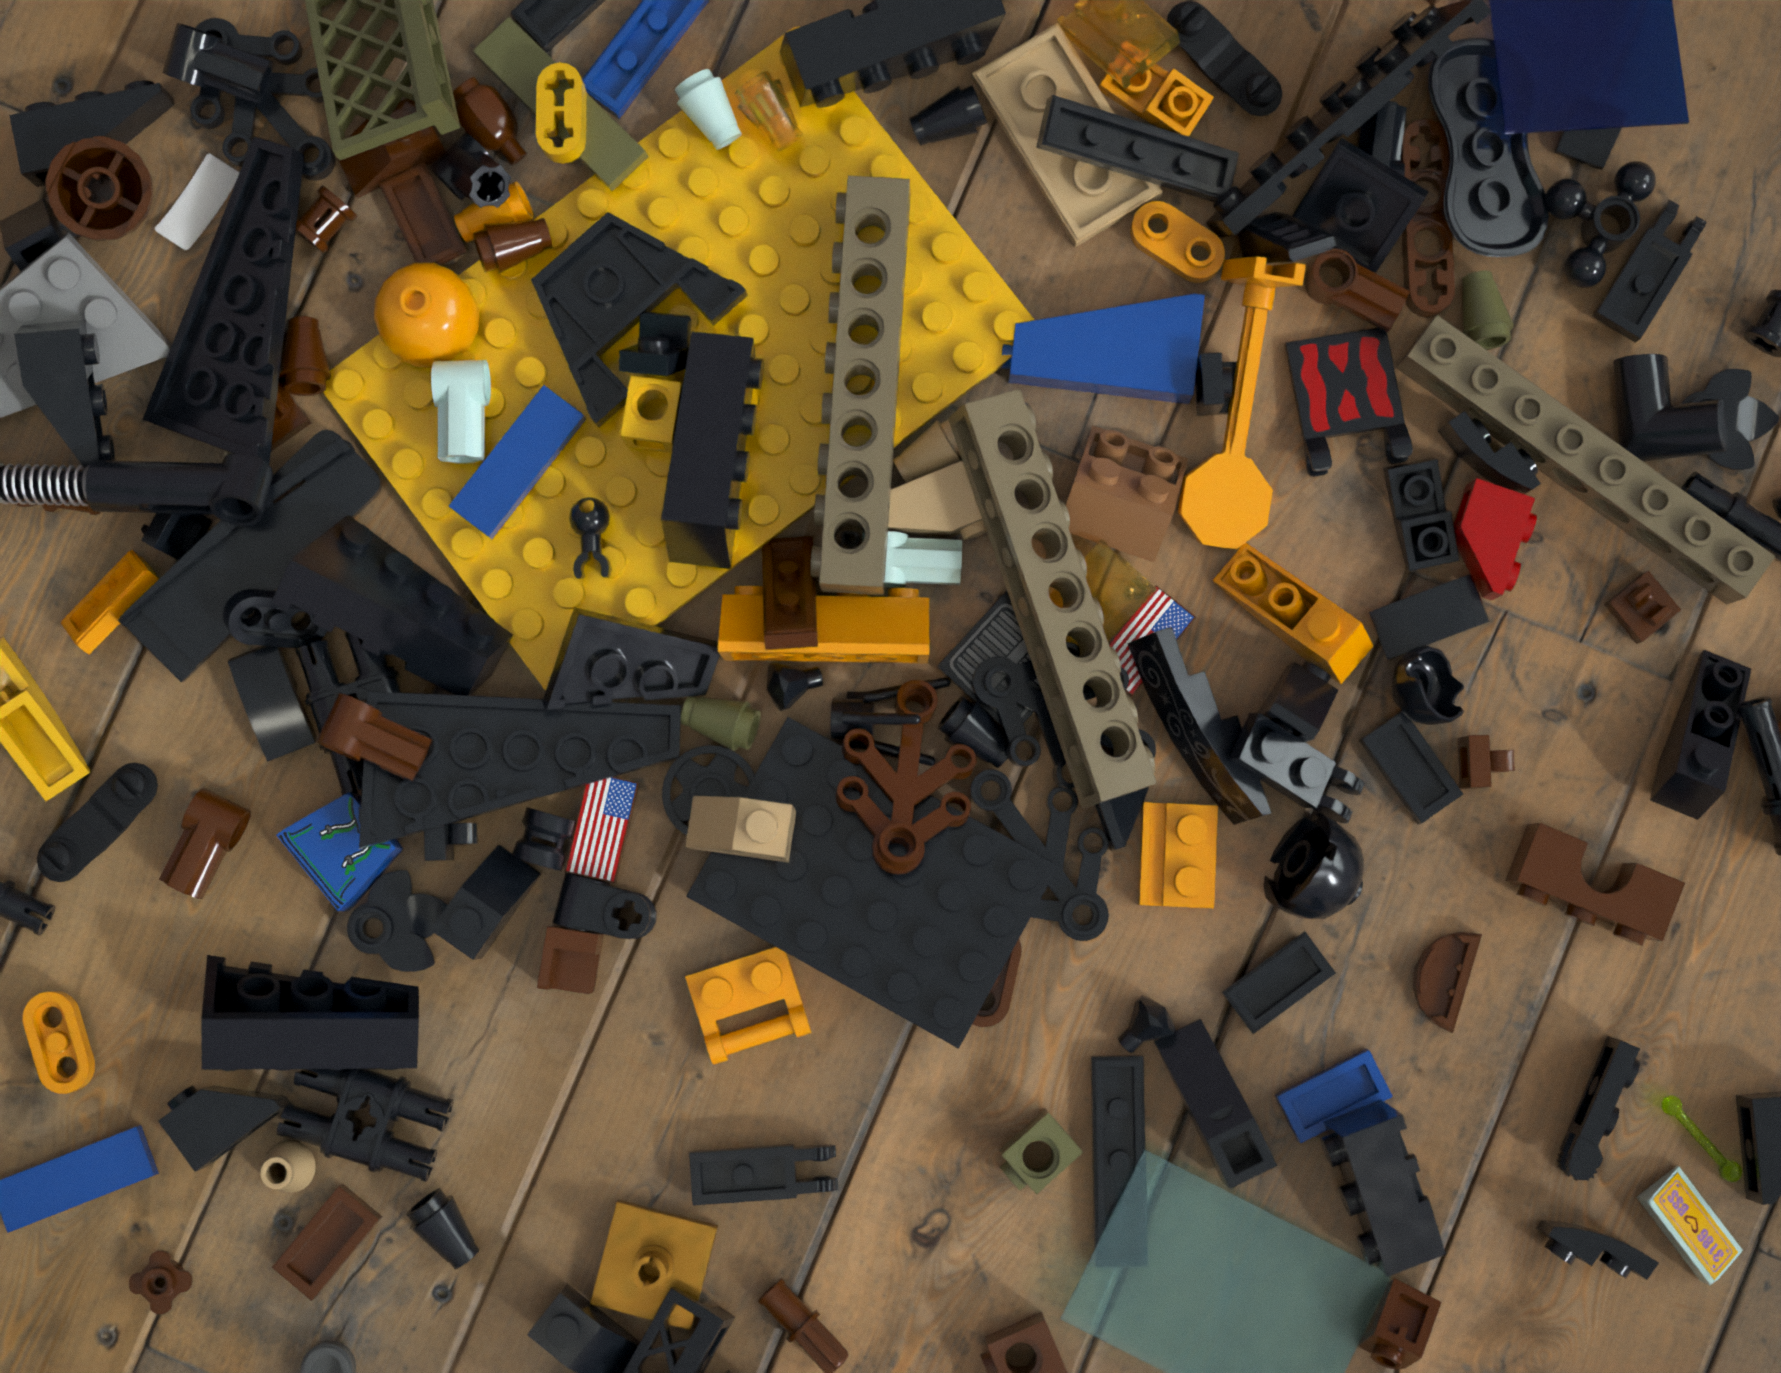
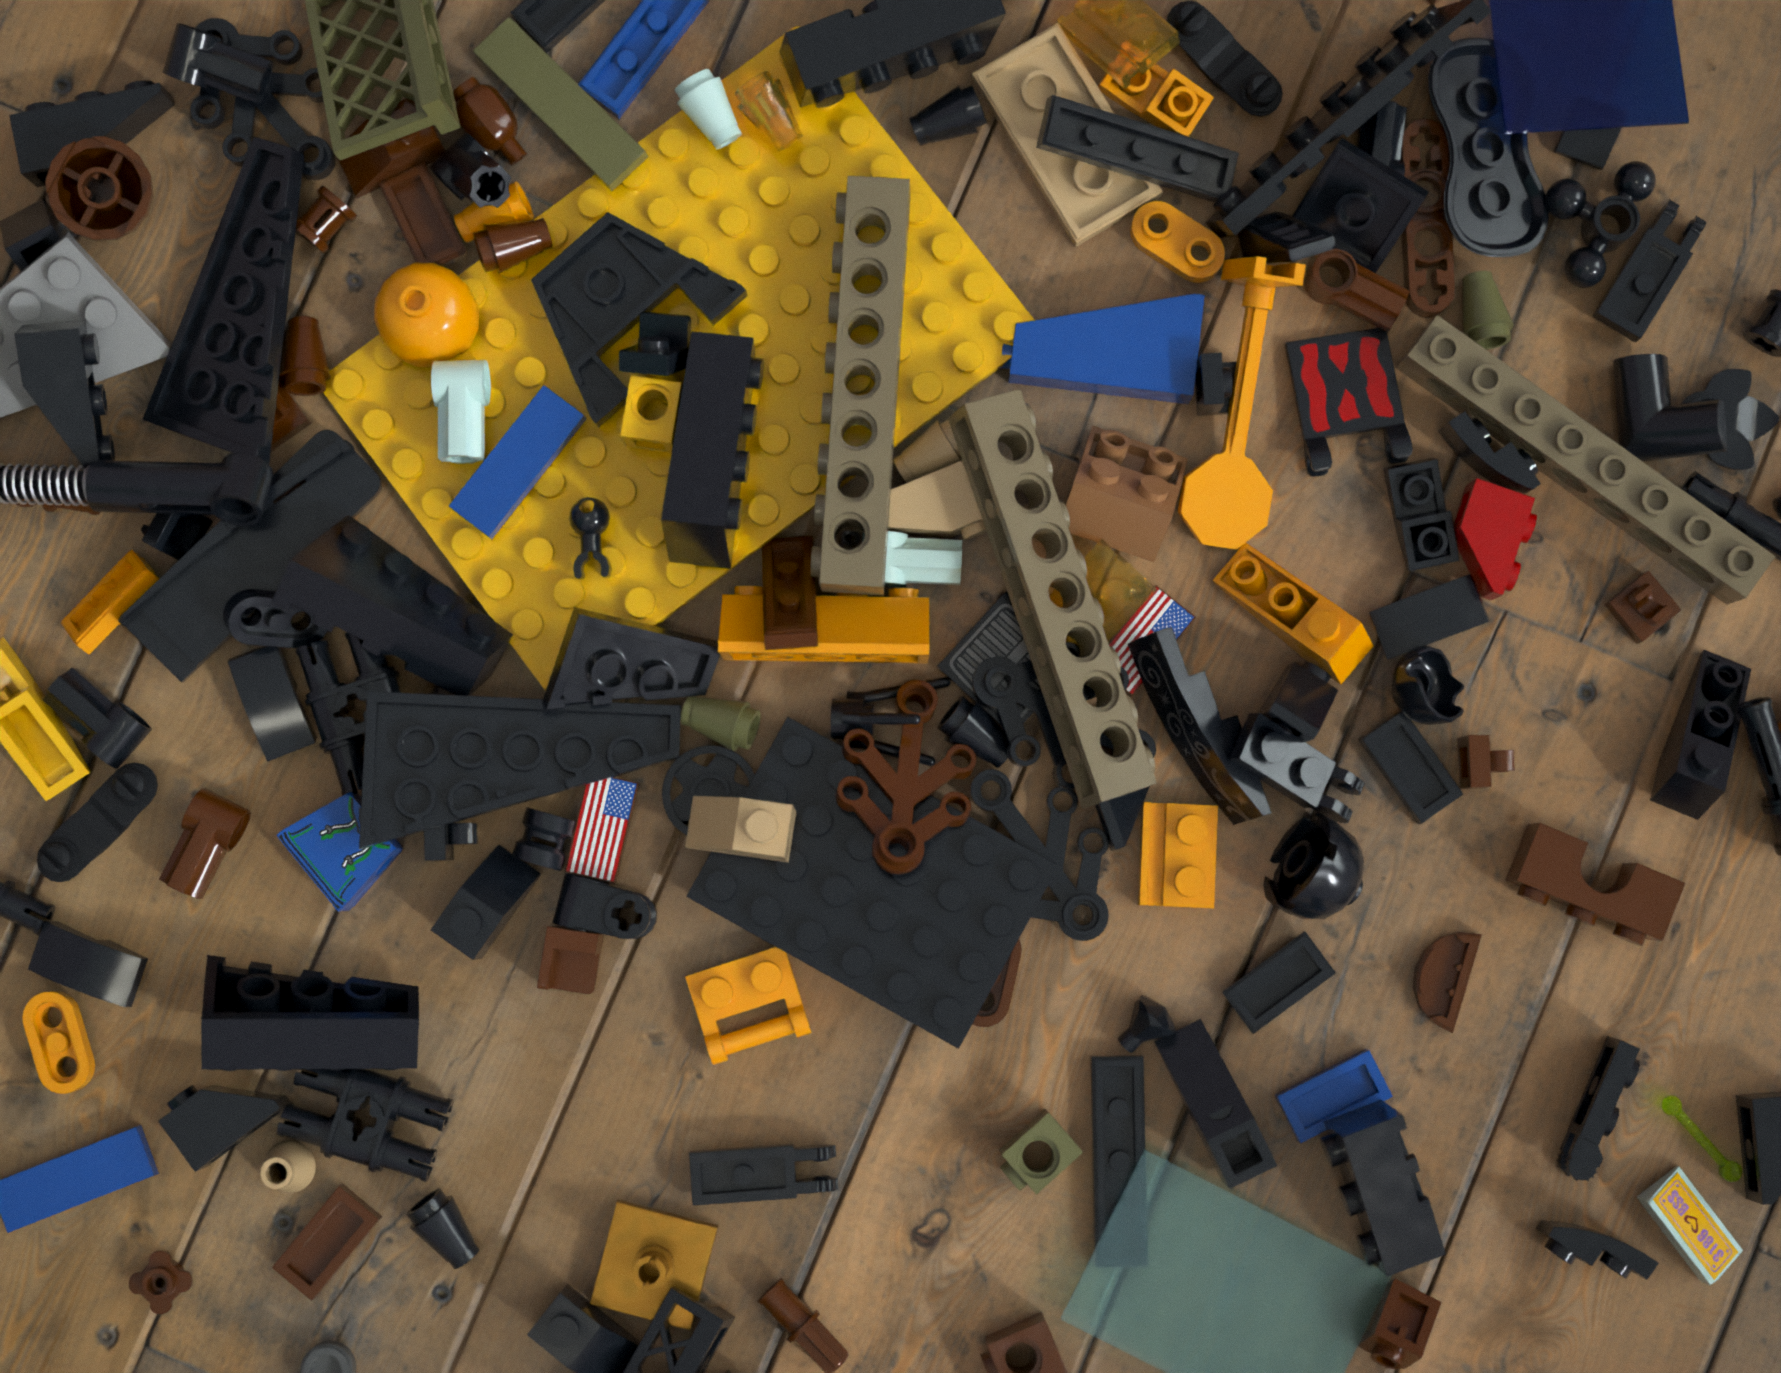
(87, 964): none -> black slope
(107, 725): none -> black piece
(198, 202): white sticker -> none
(362, 732): reddish brown piece -> none
(405, 922): black plate -> none
(549, 112): yellow beam -> none
(789, 684): black rock -> none

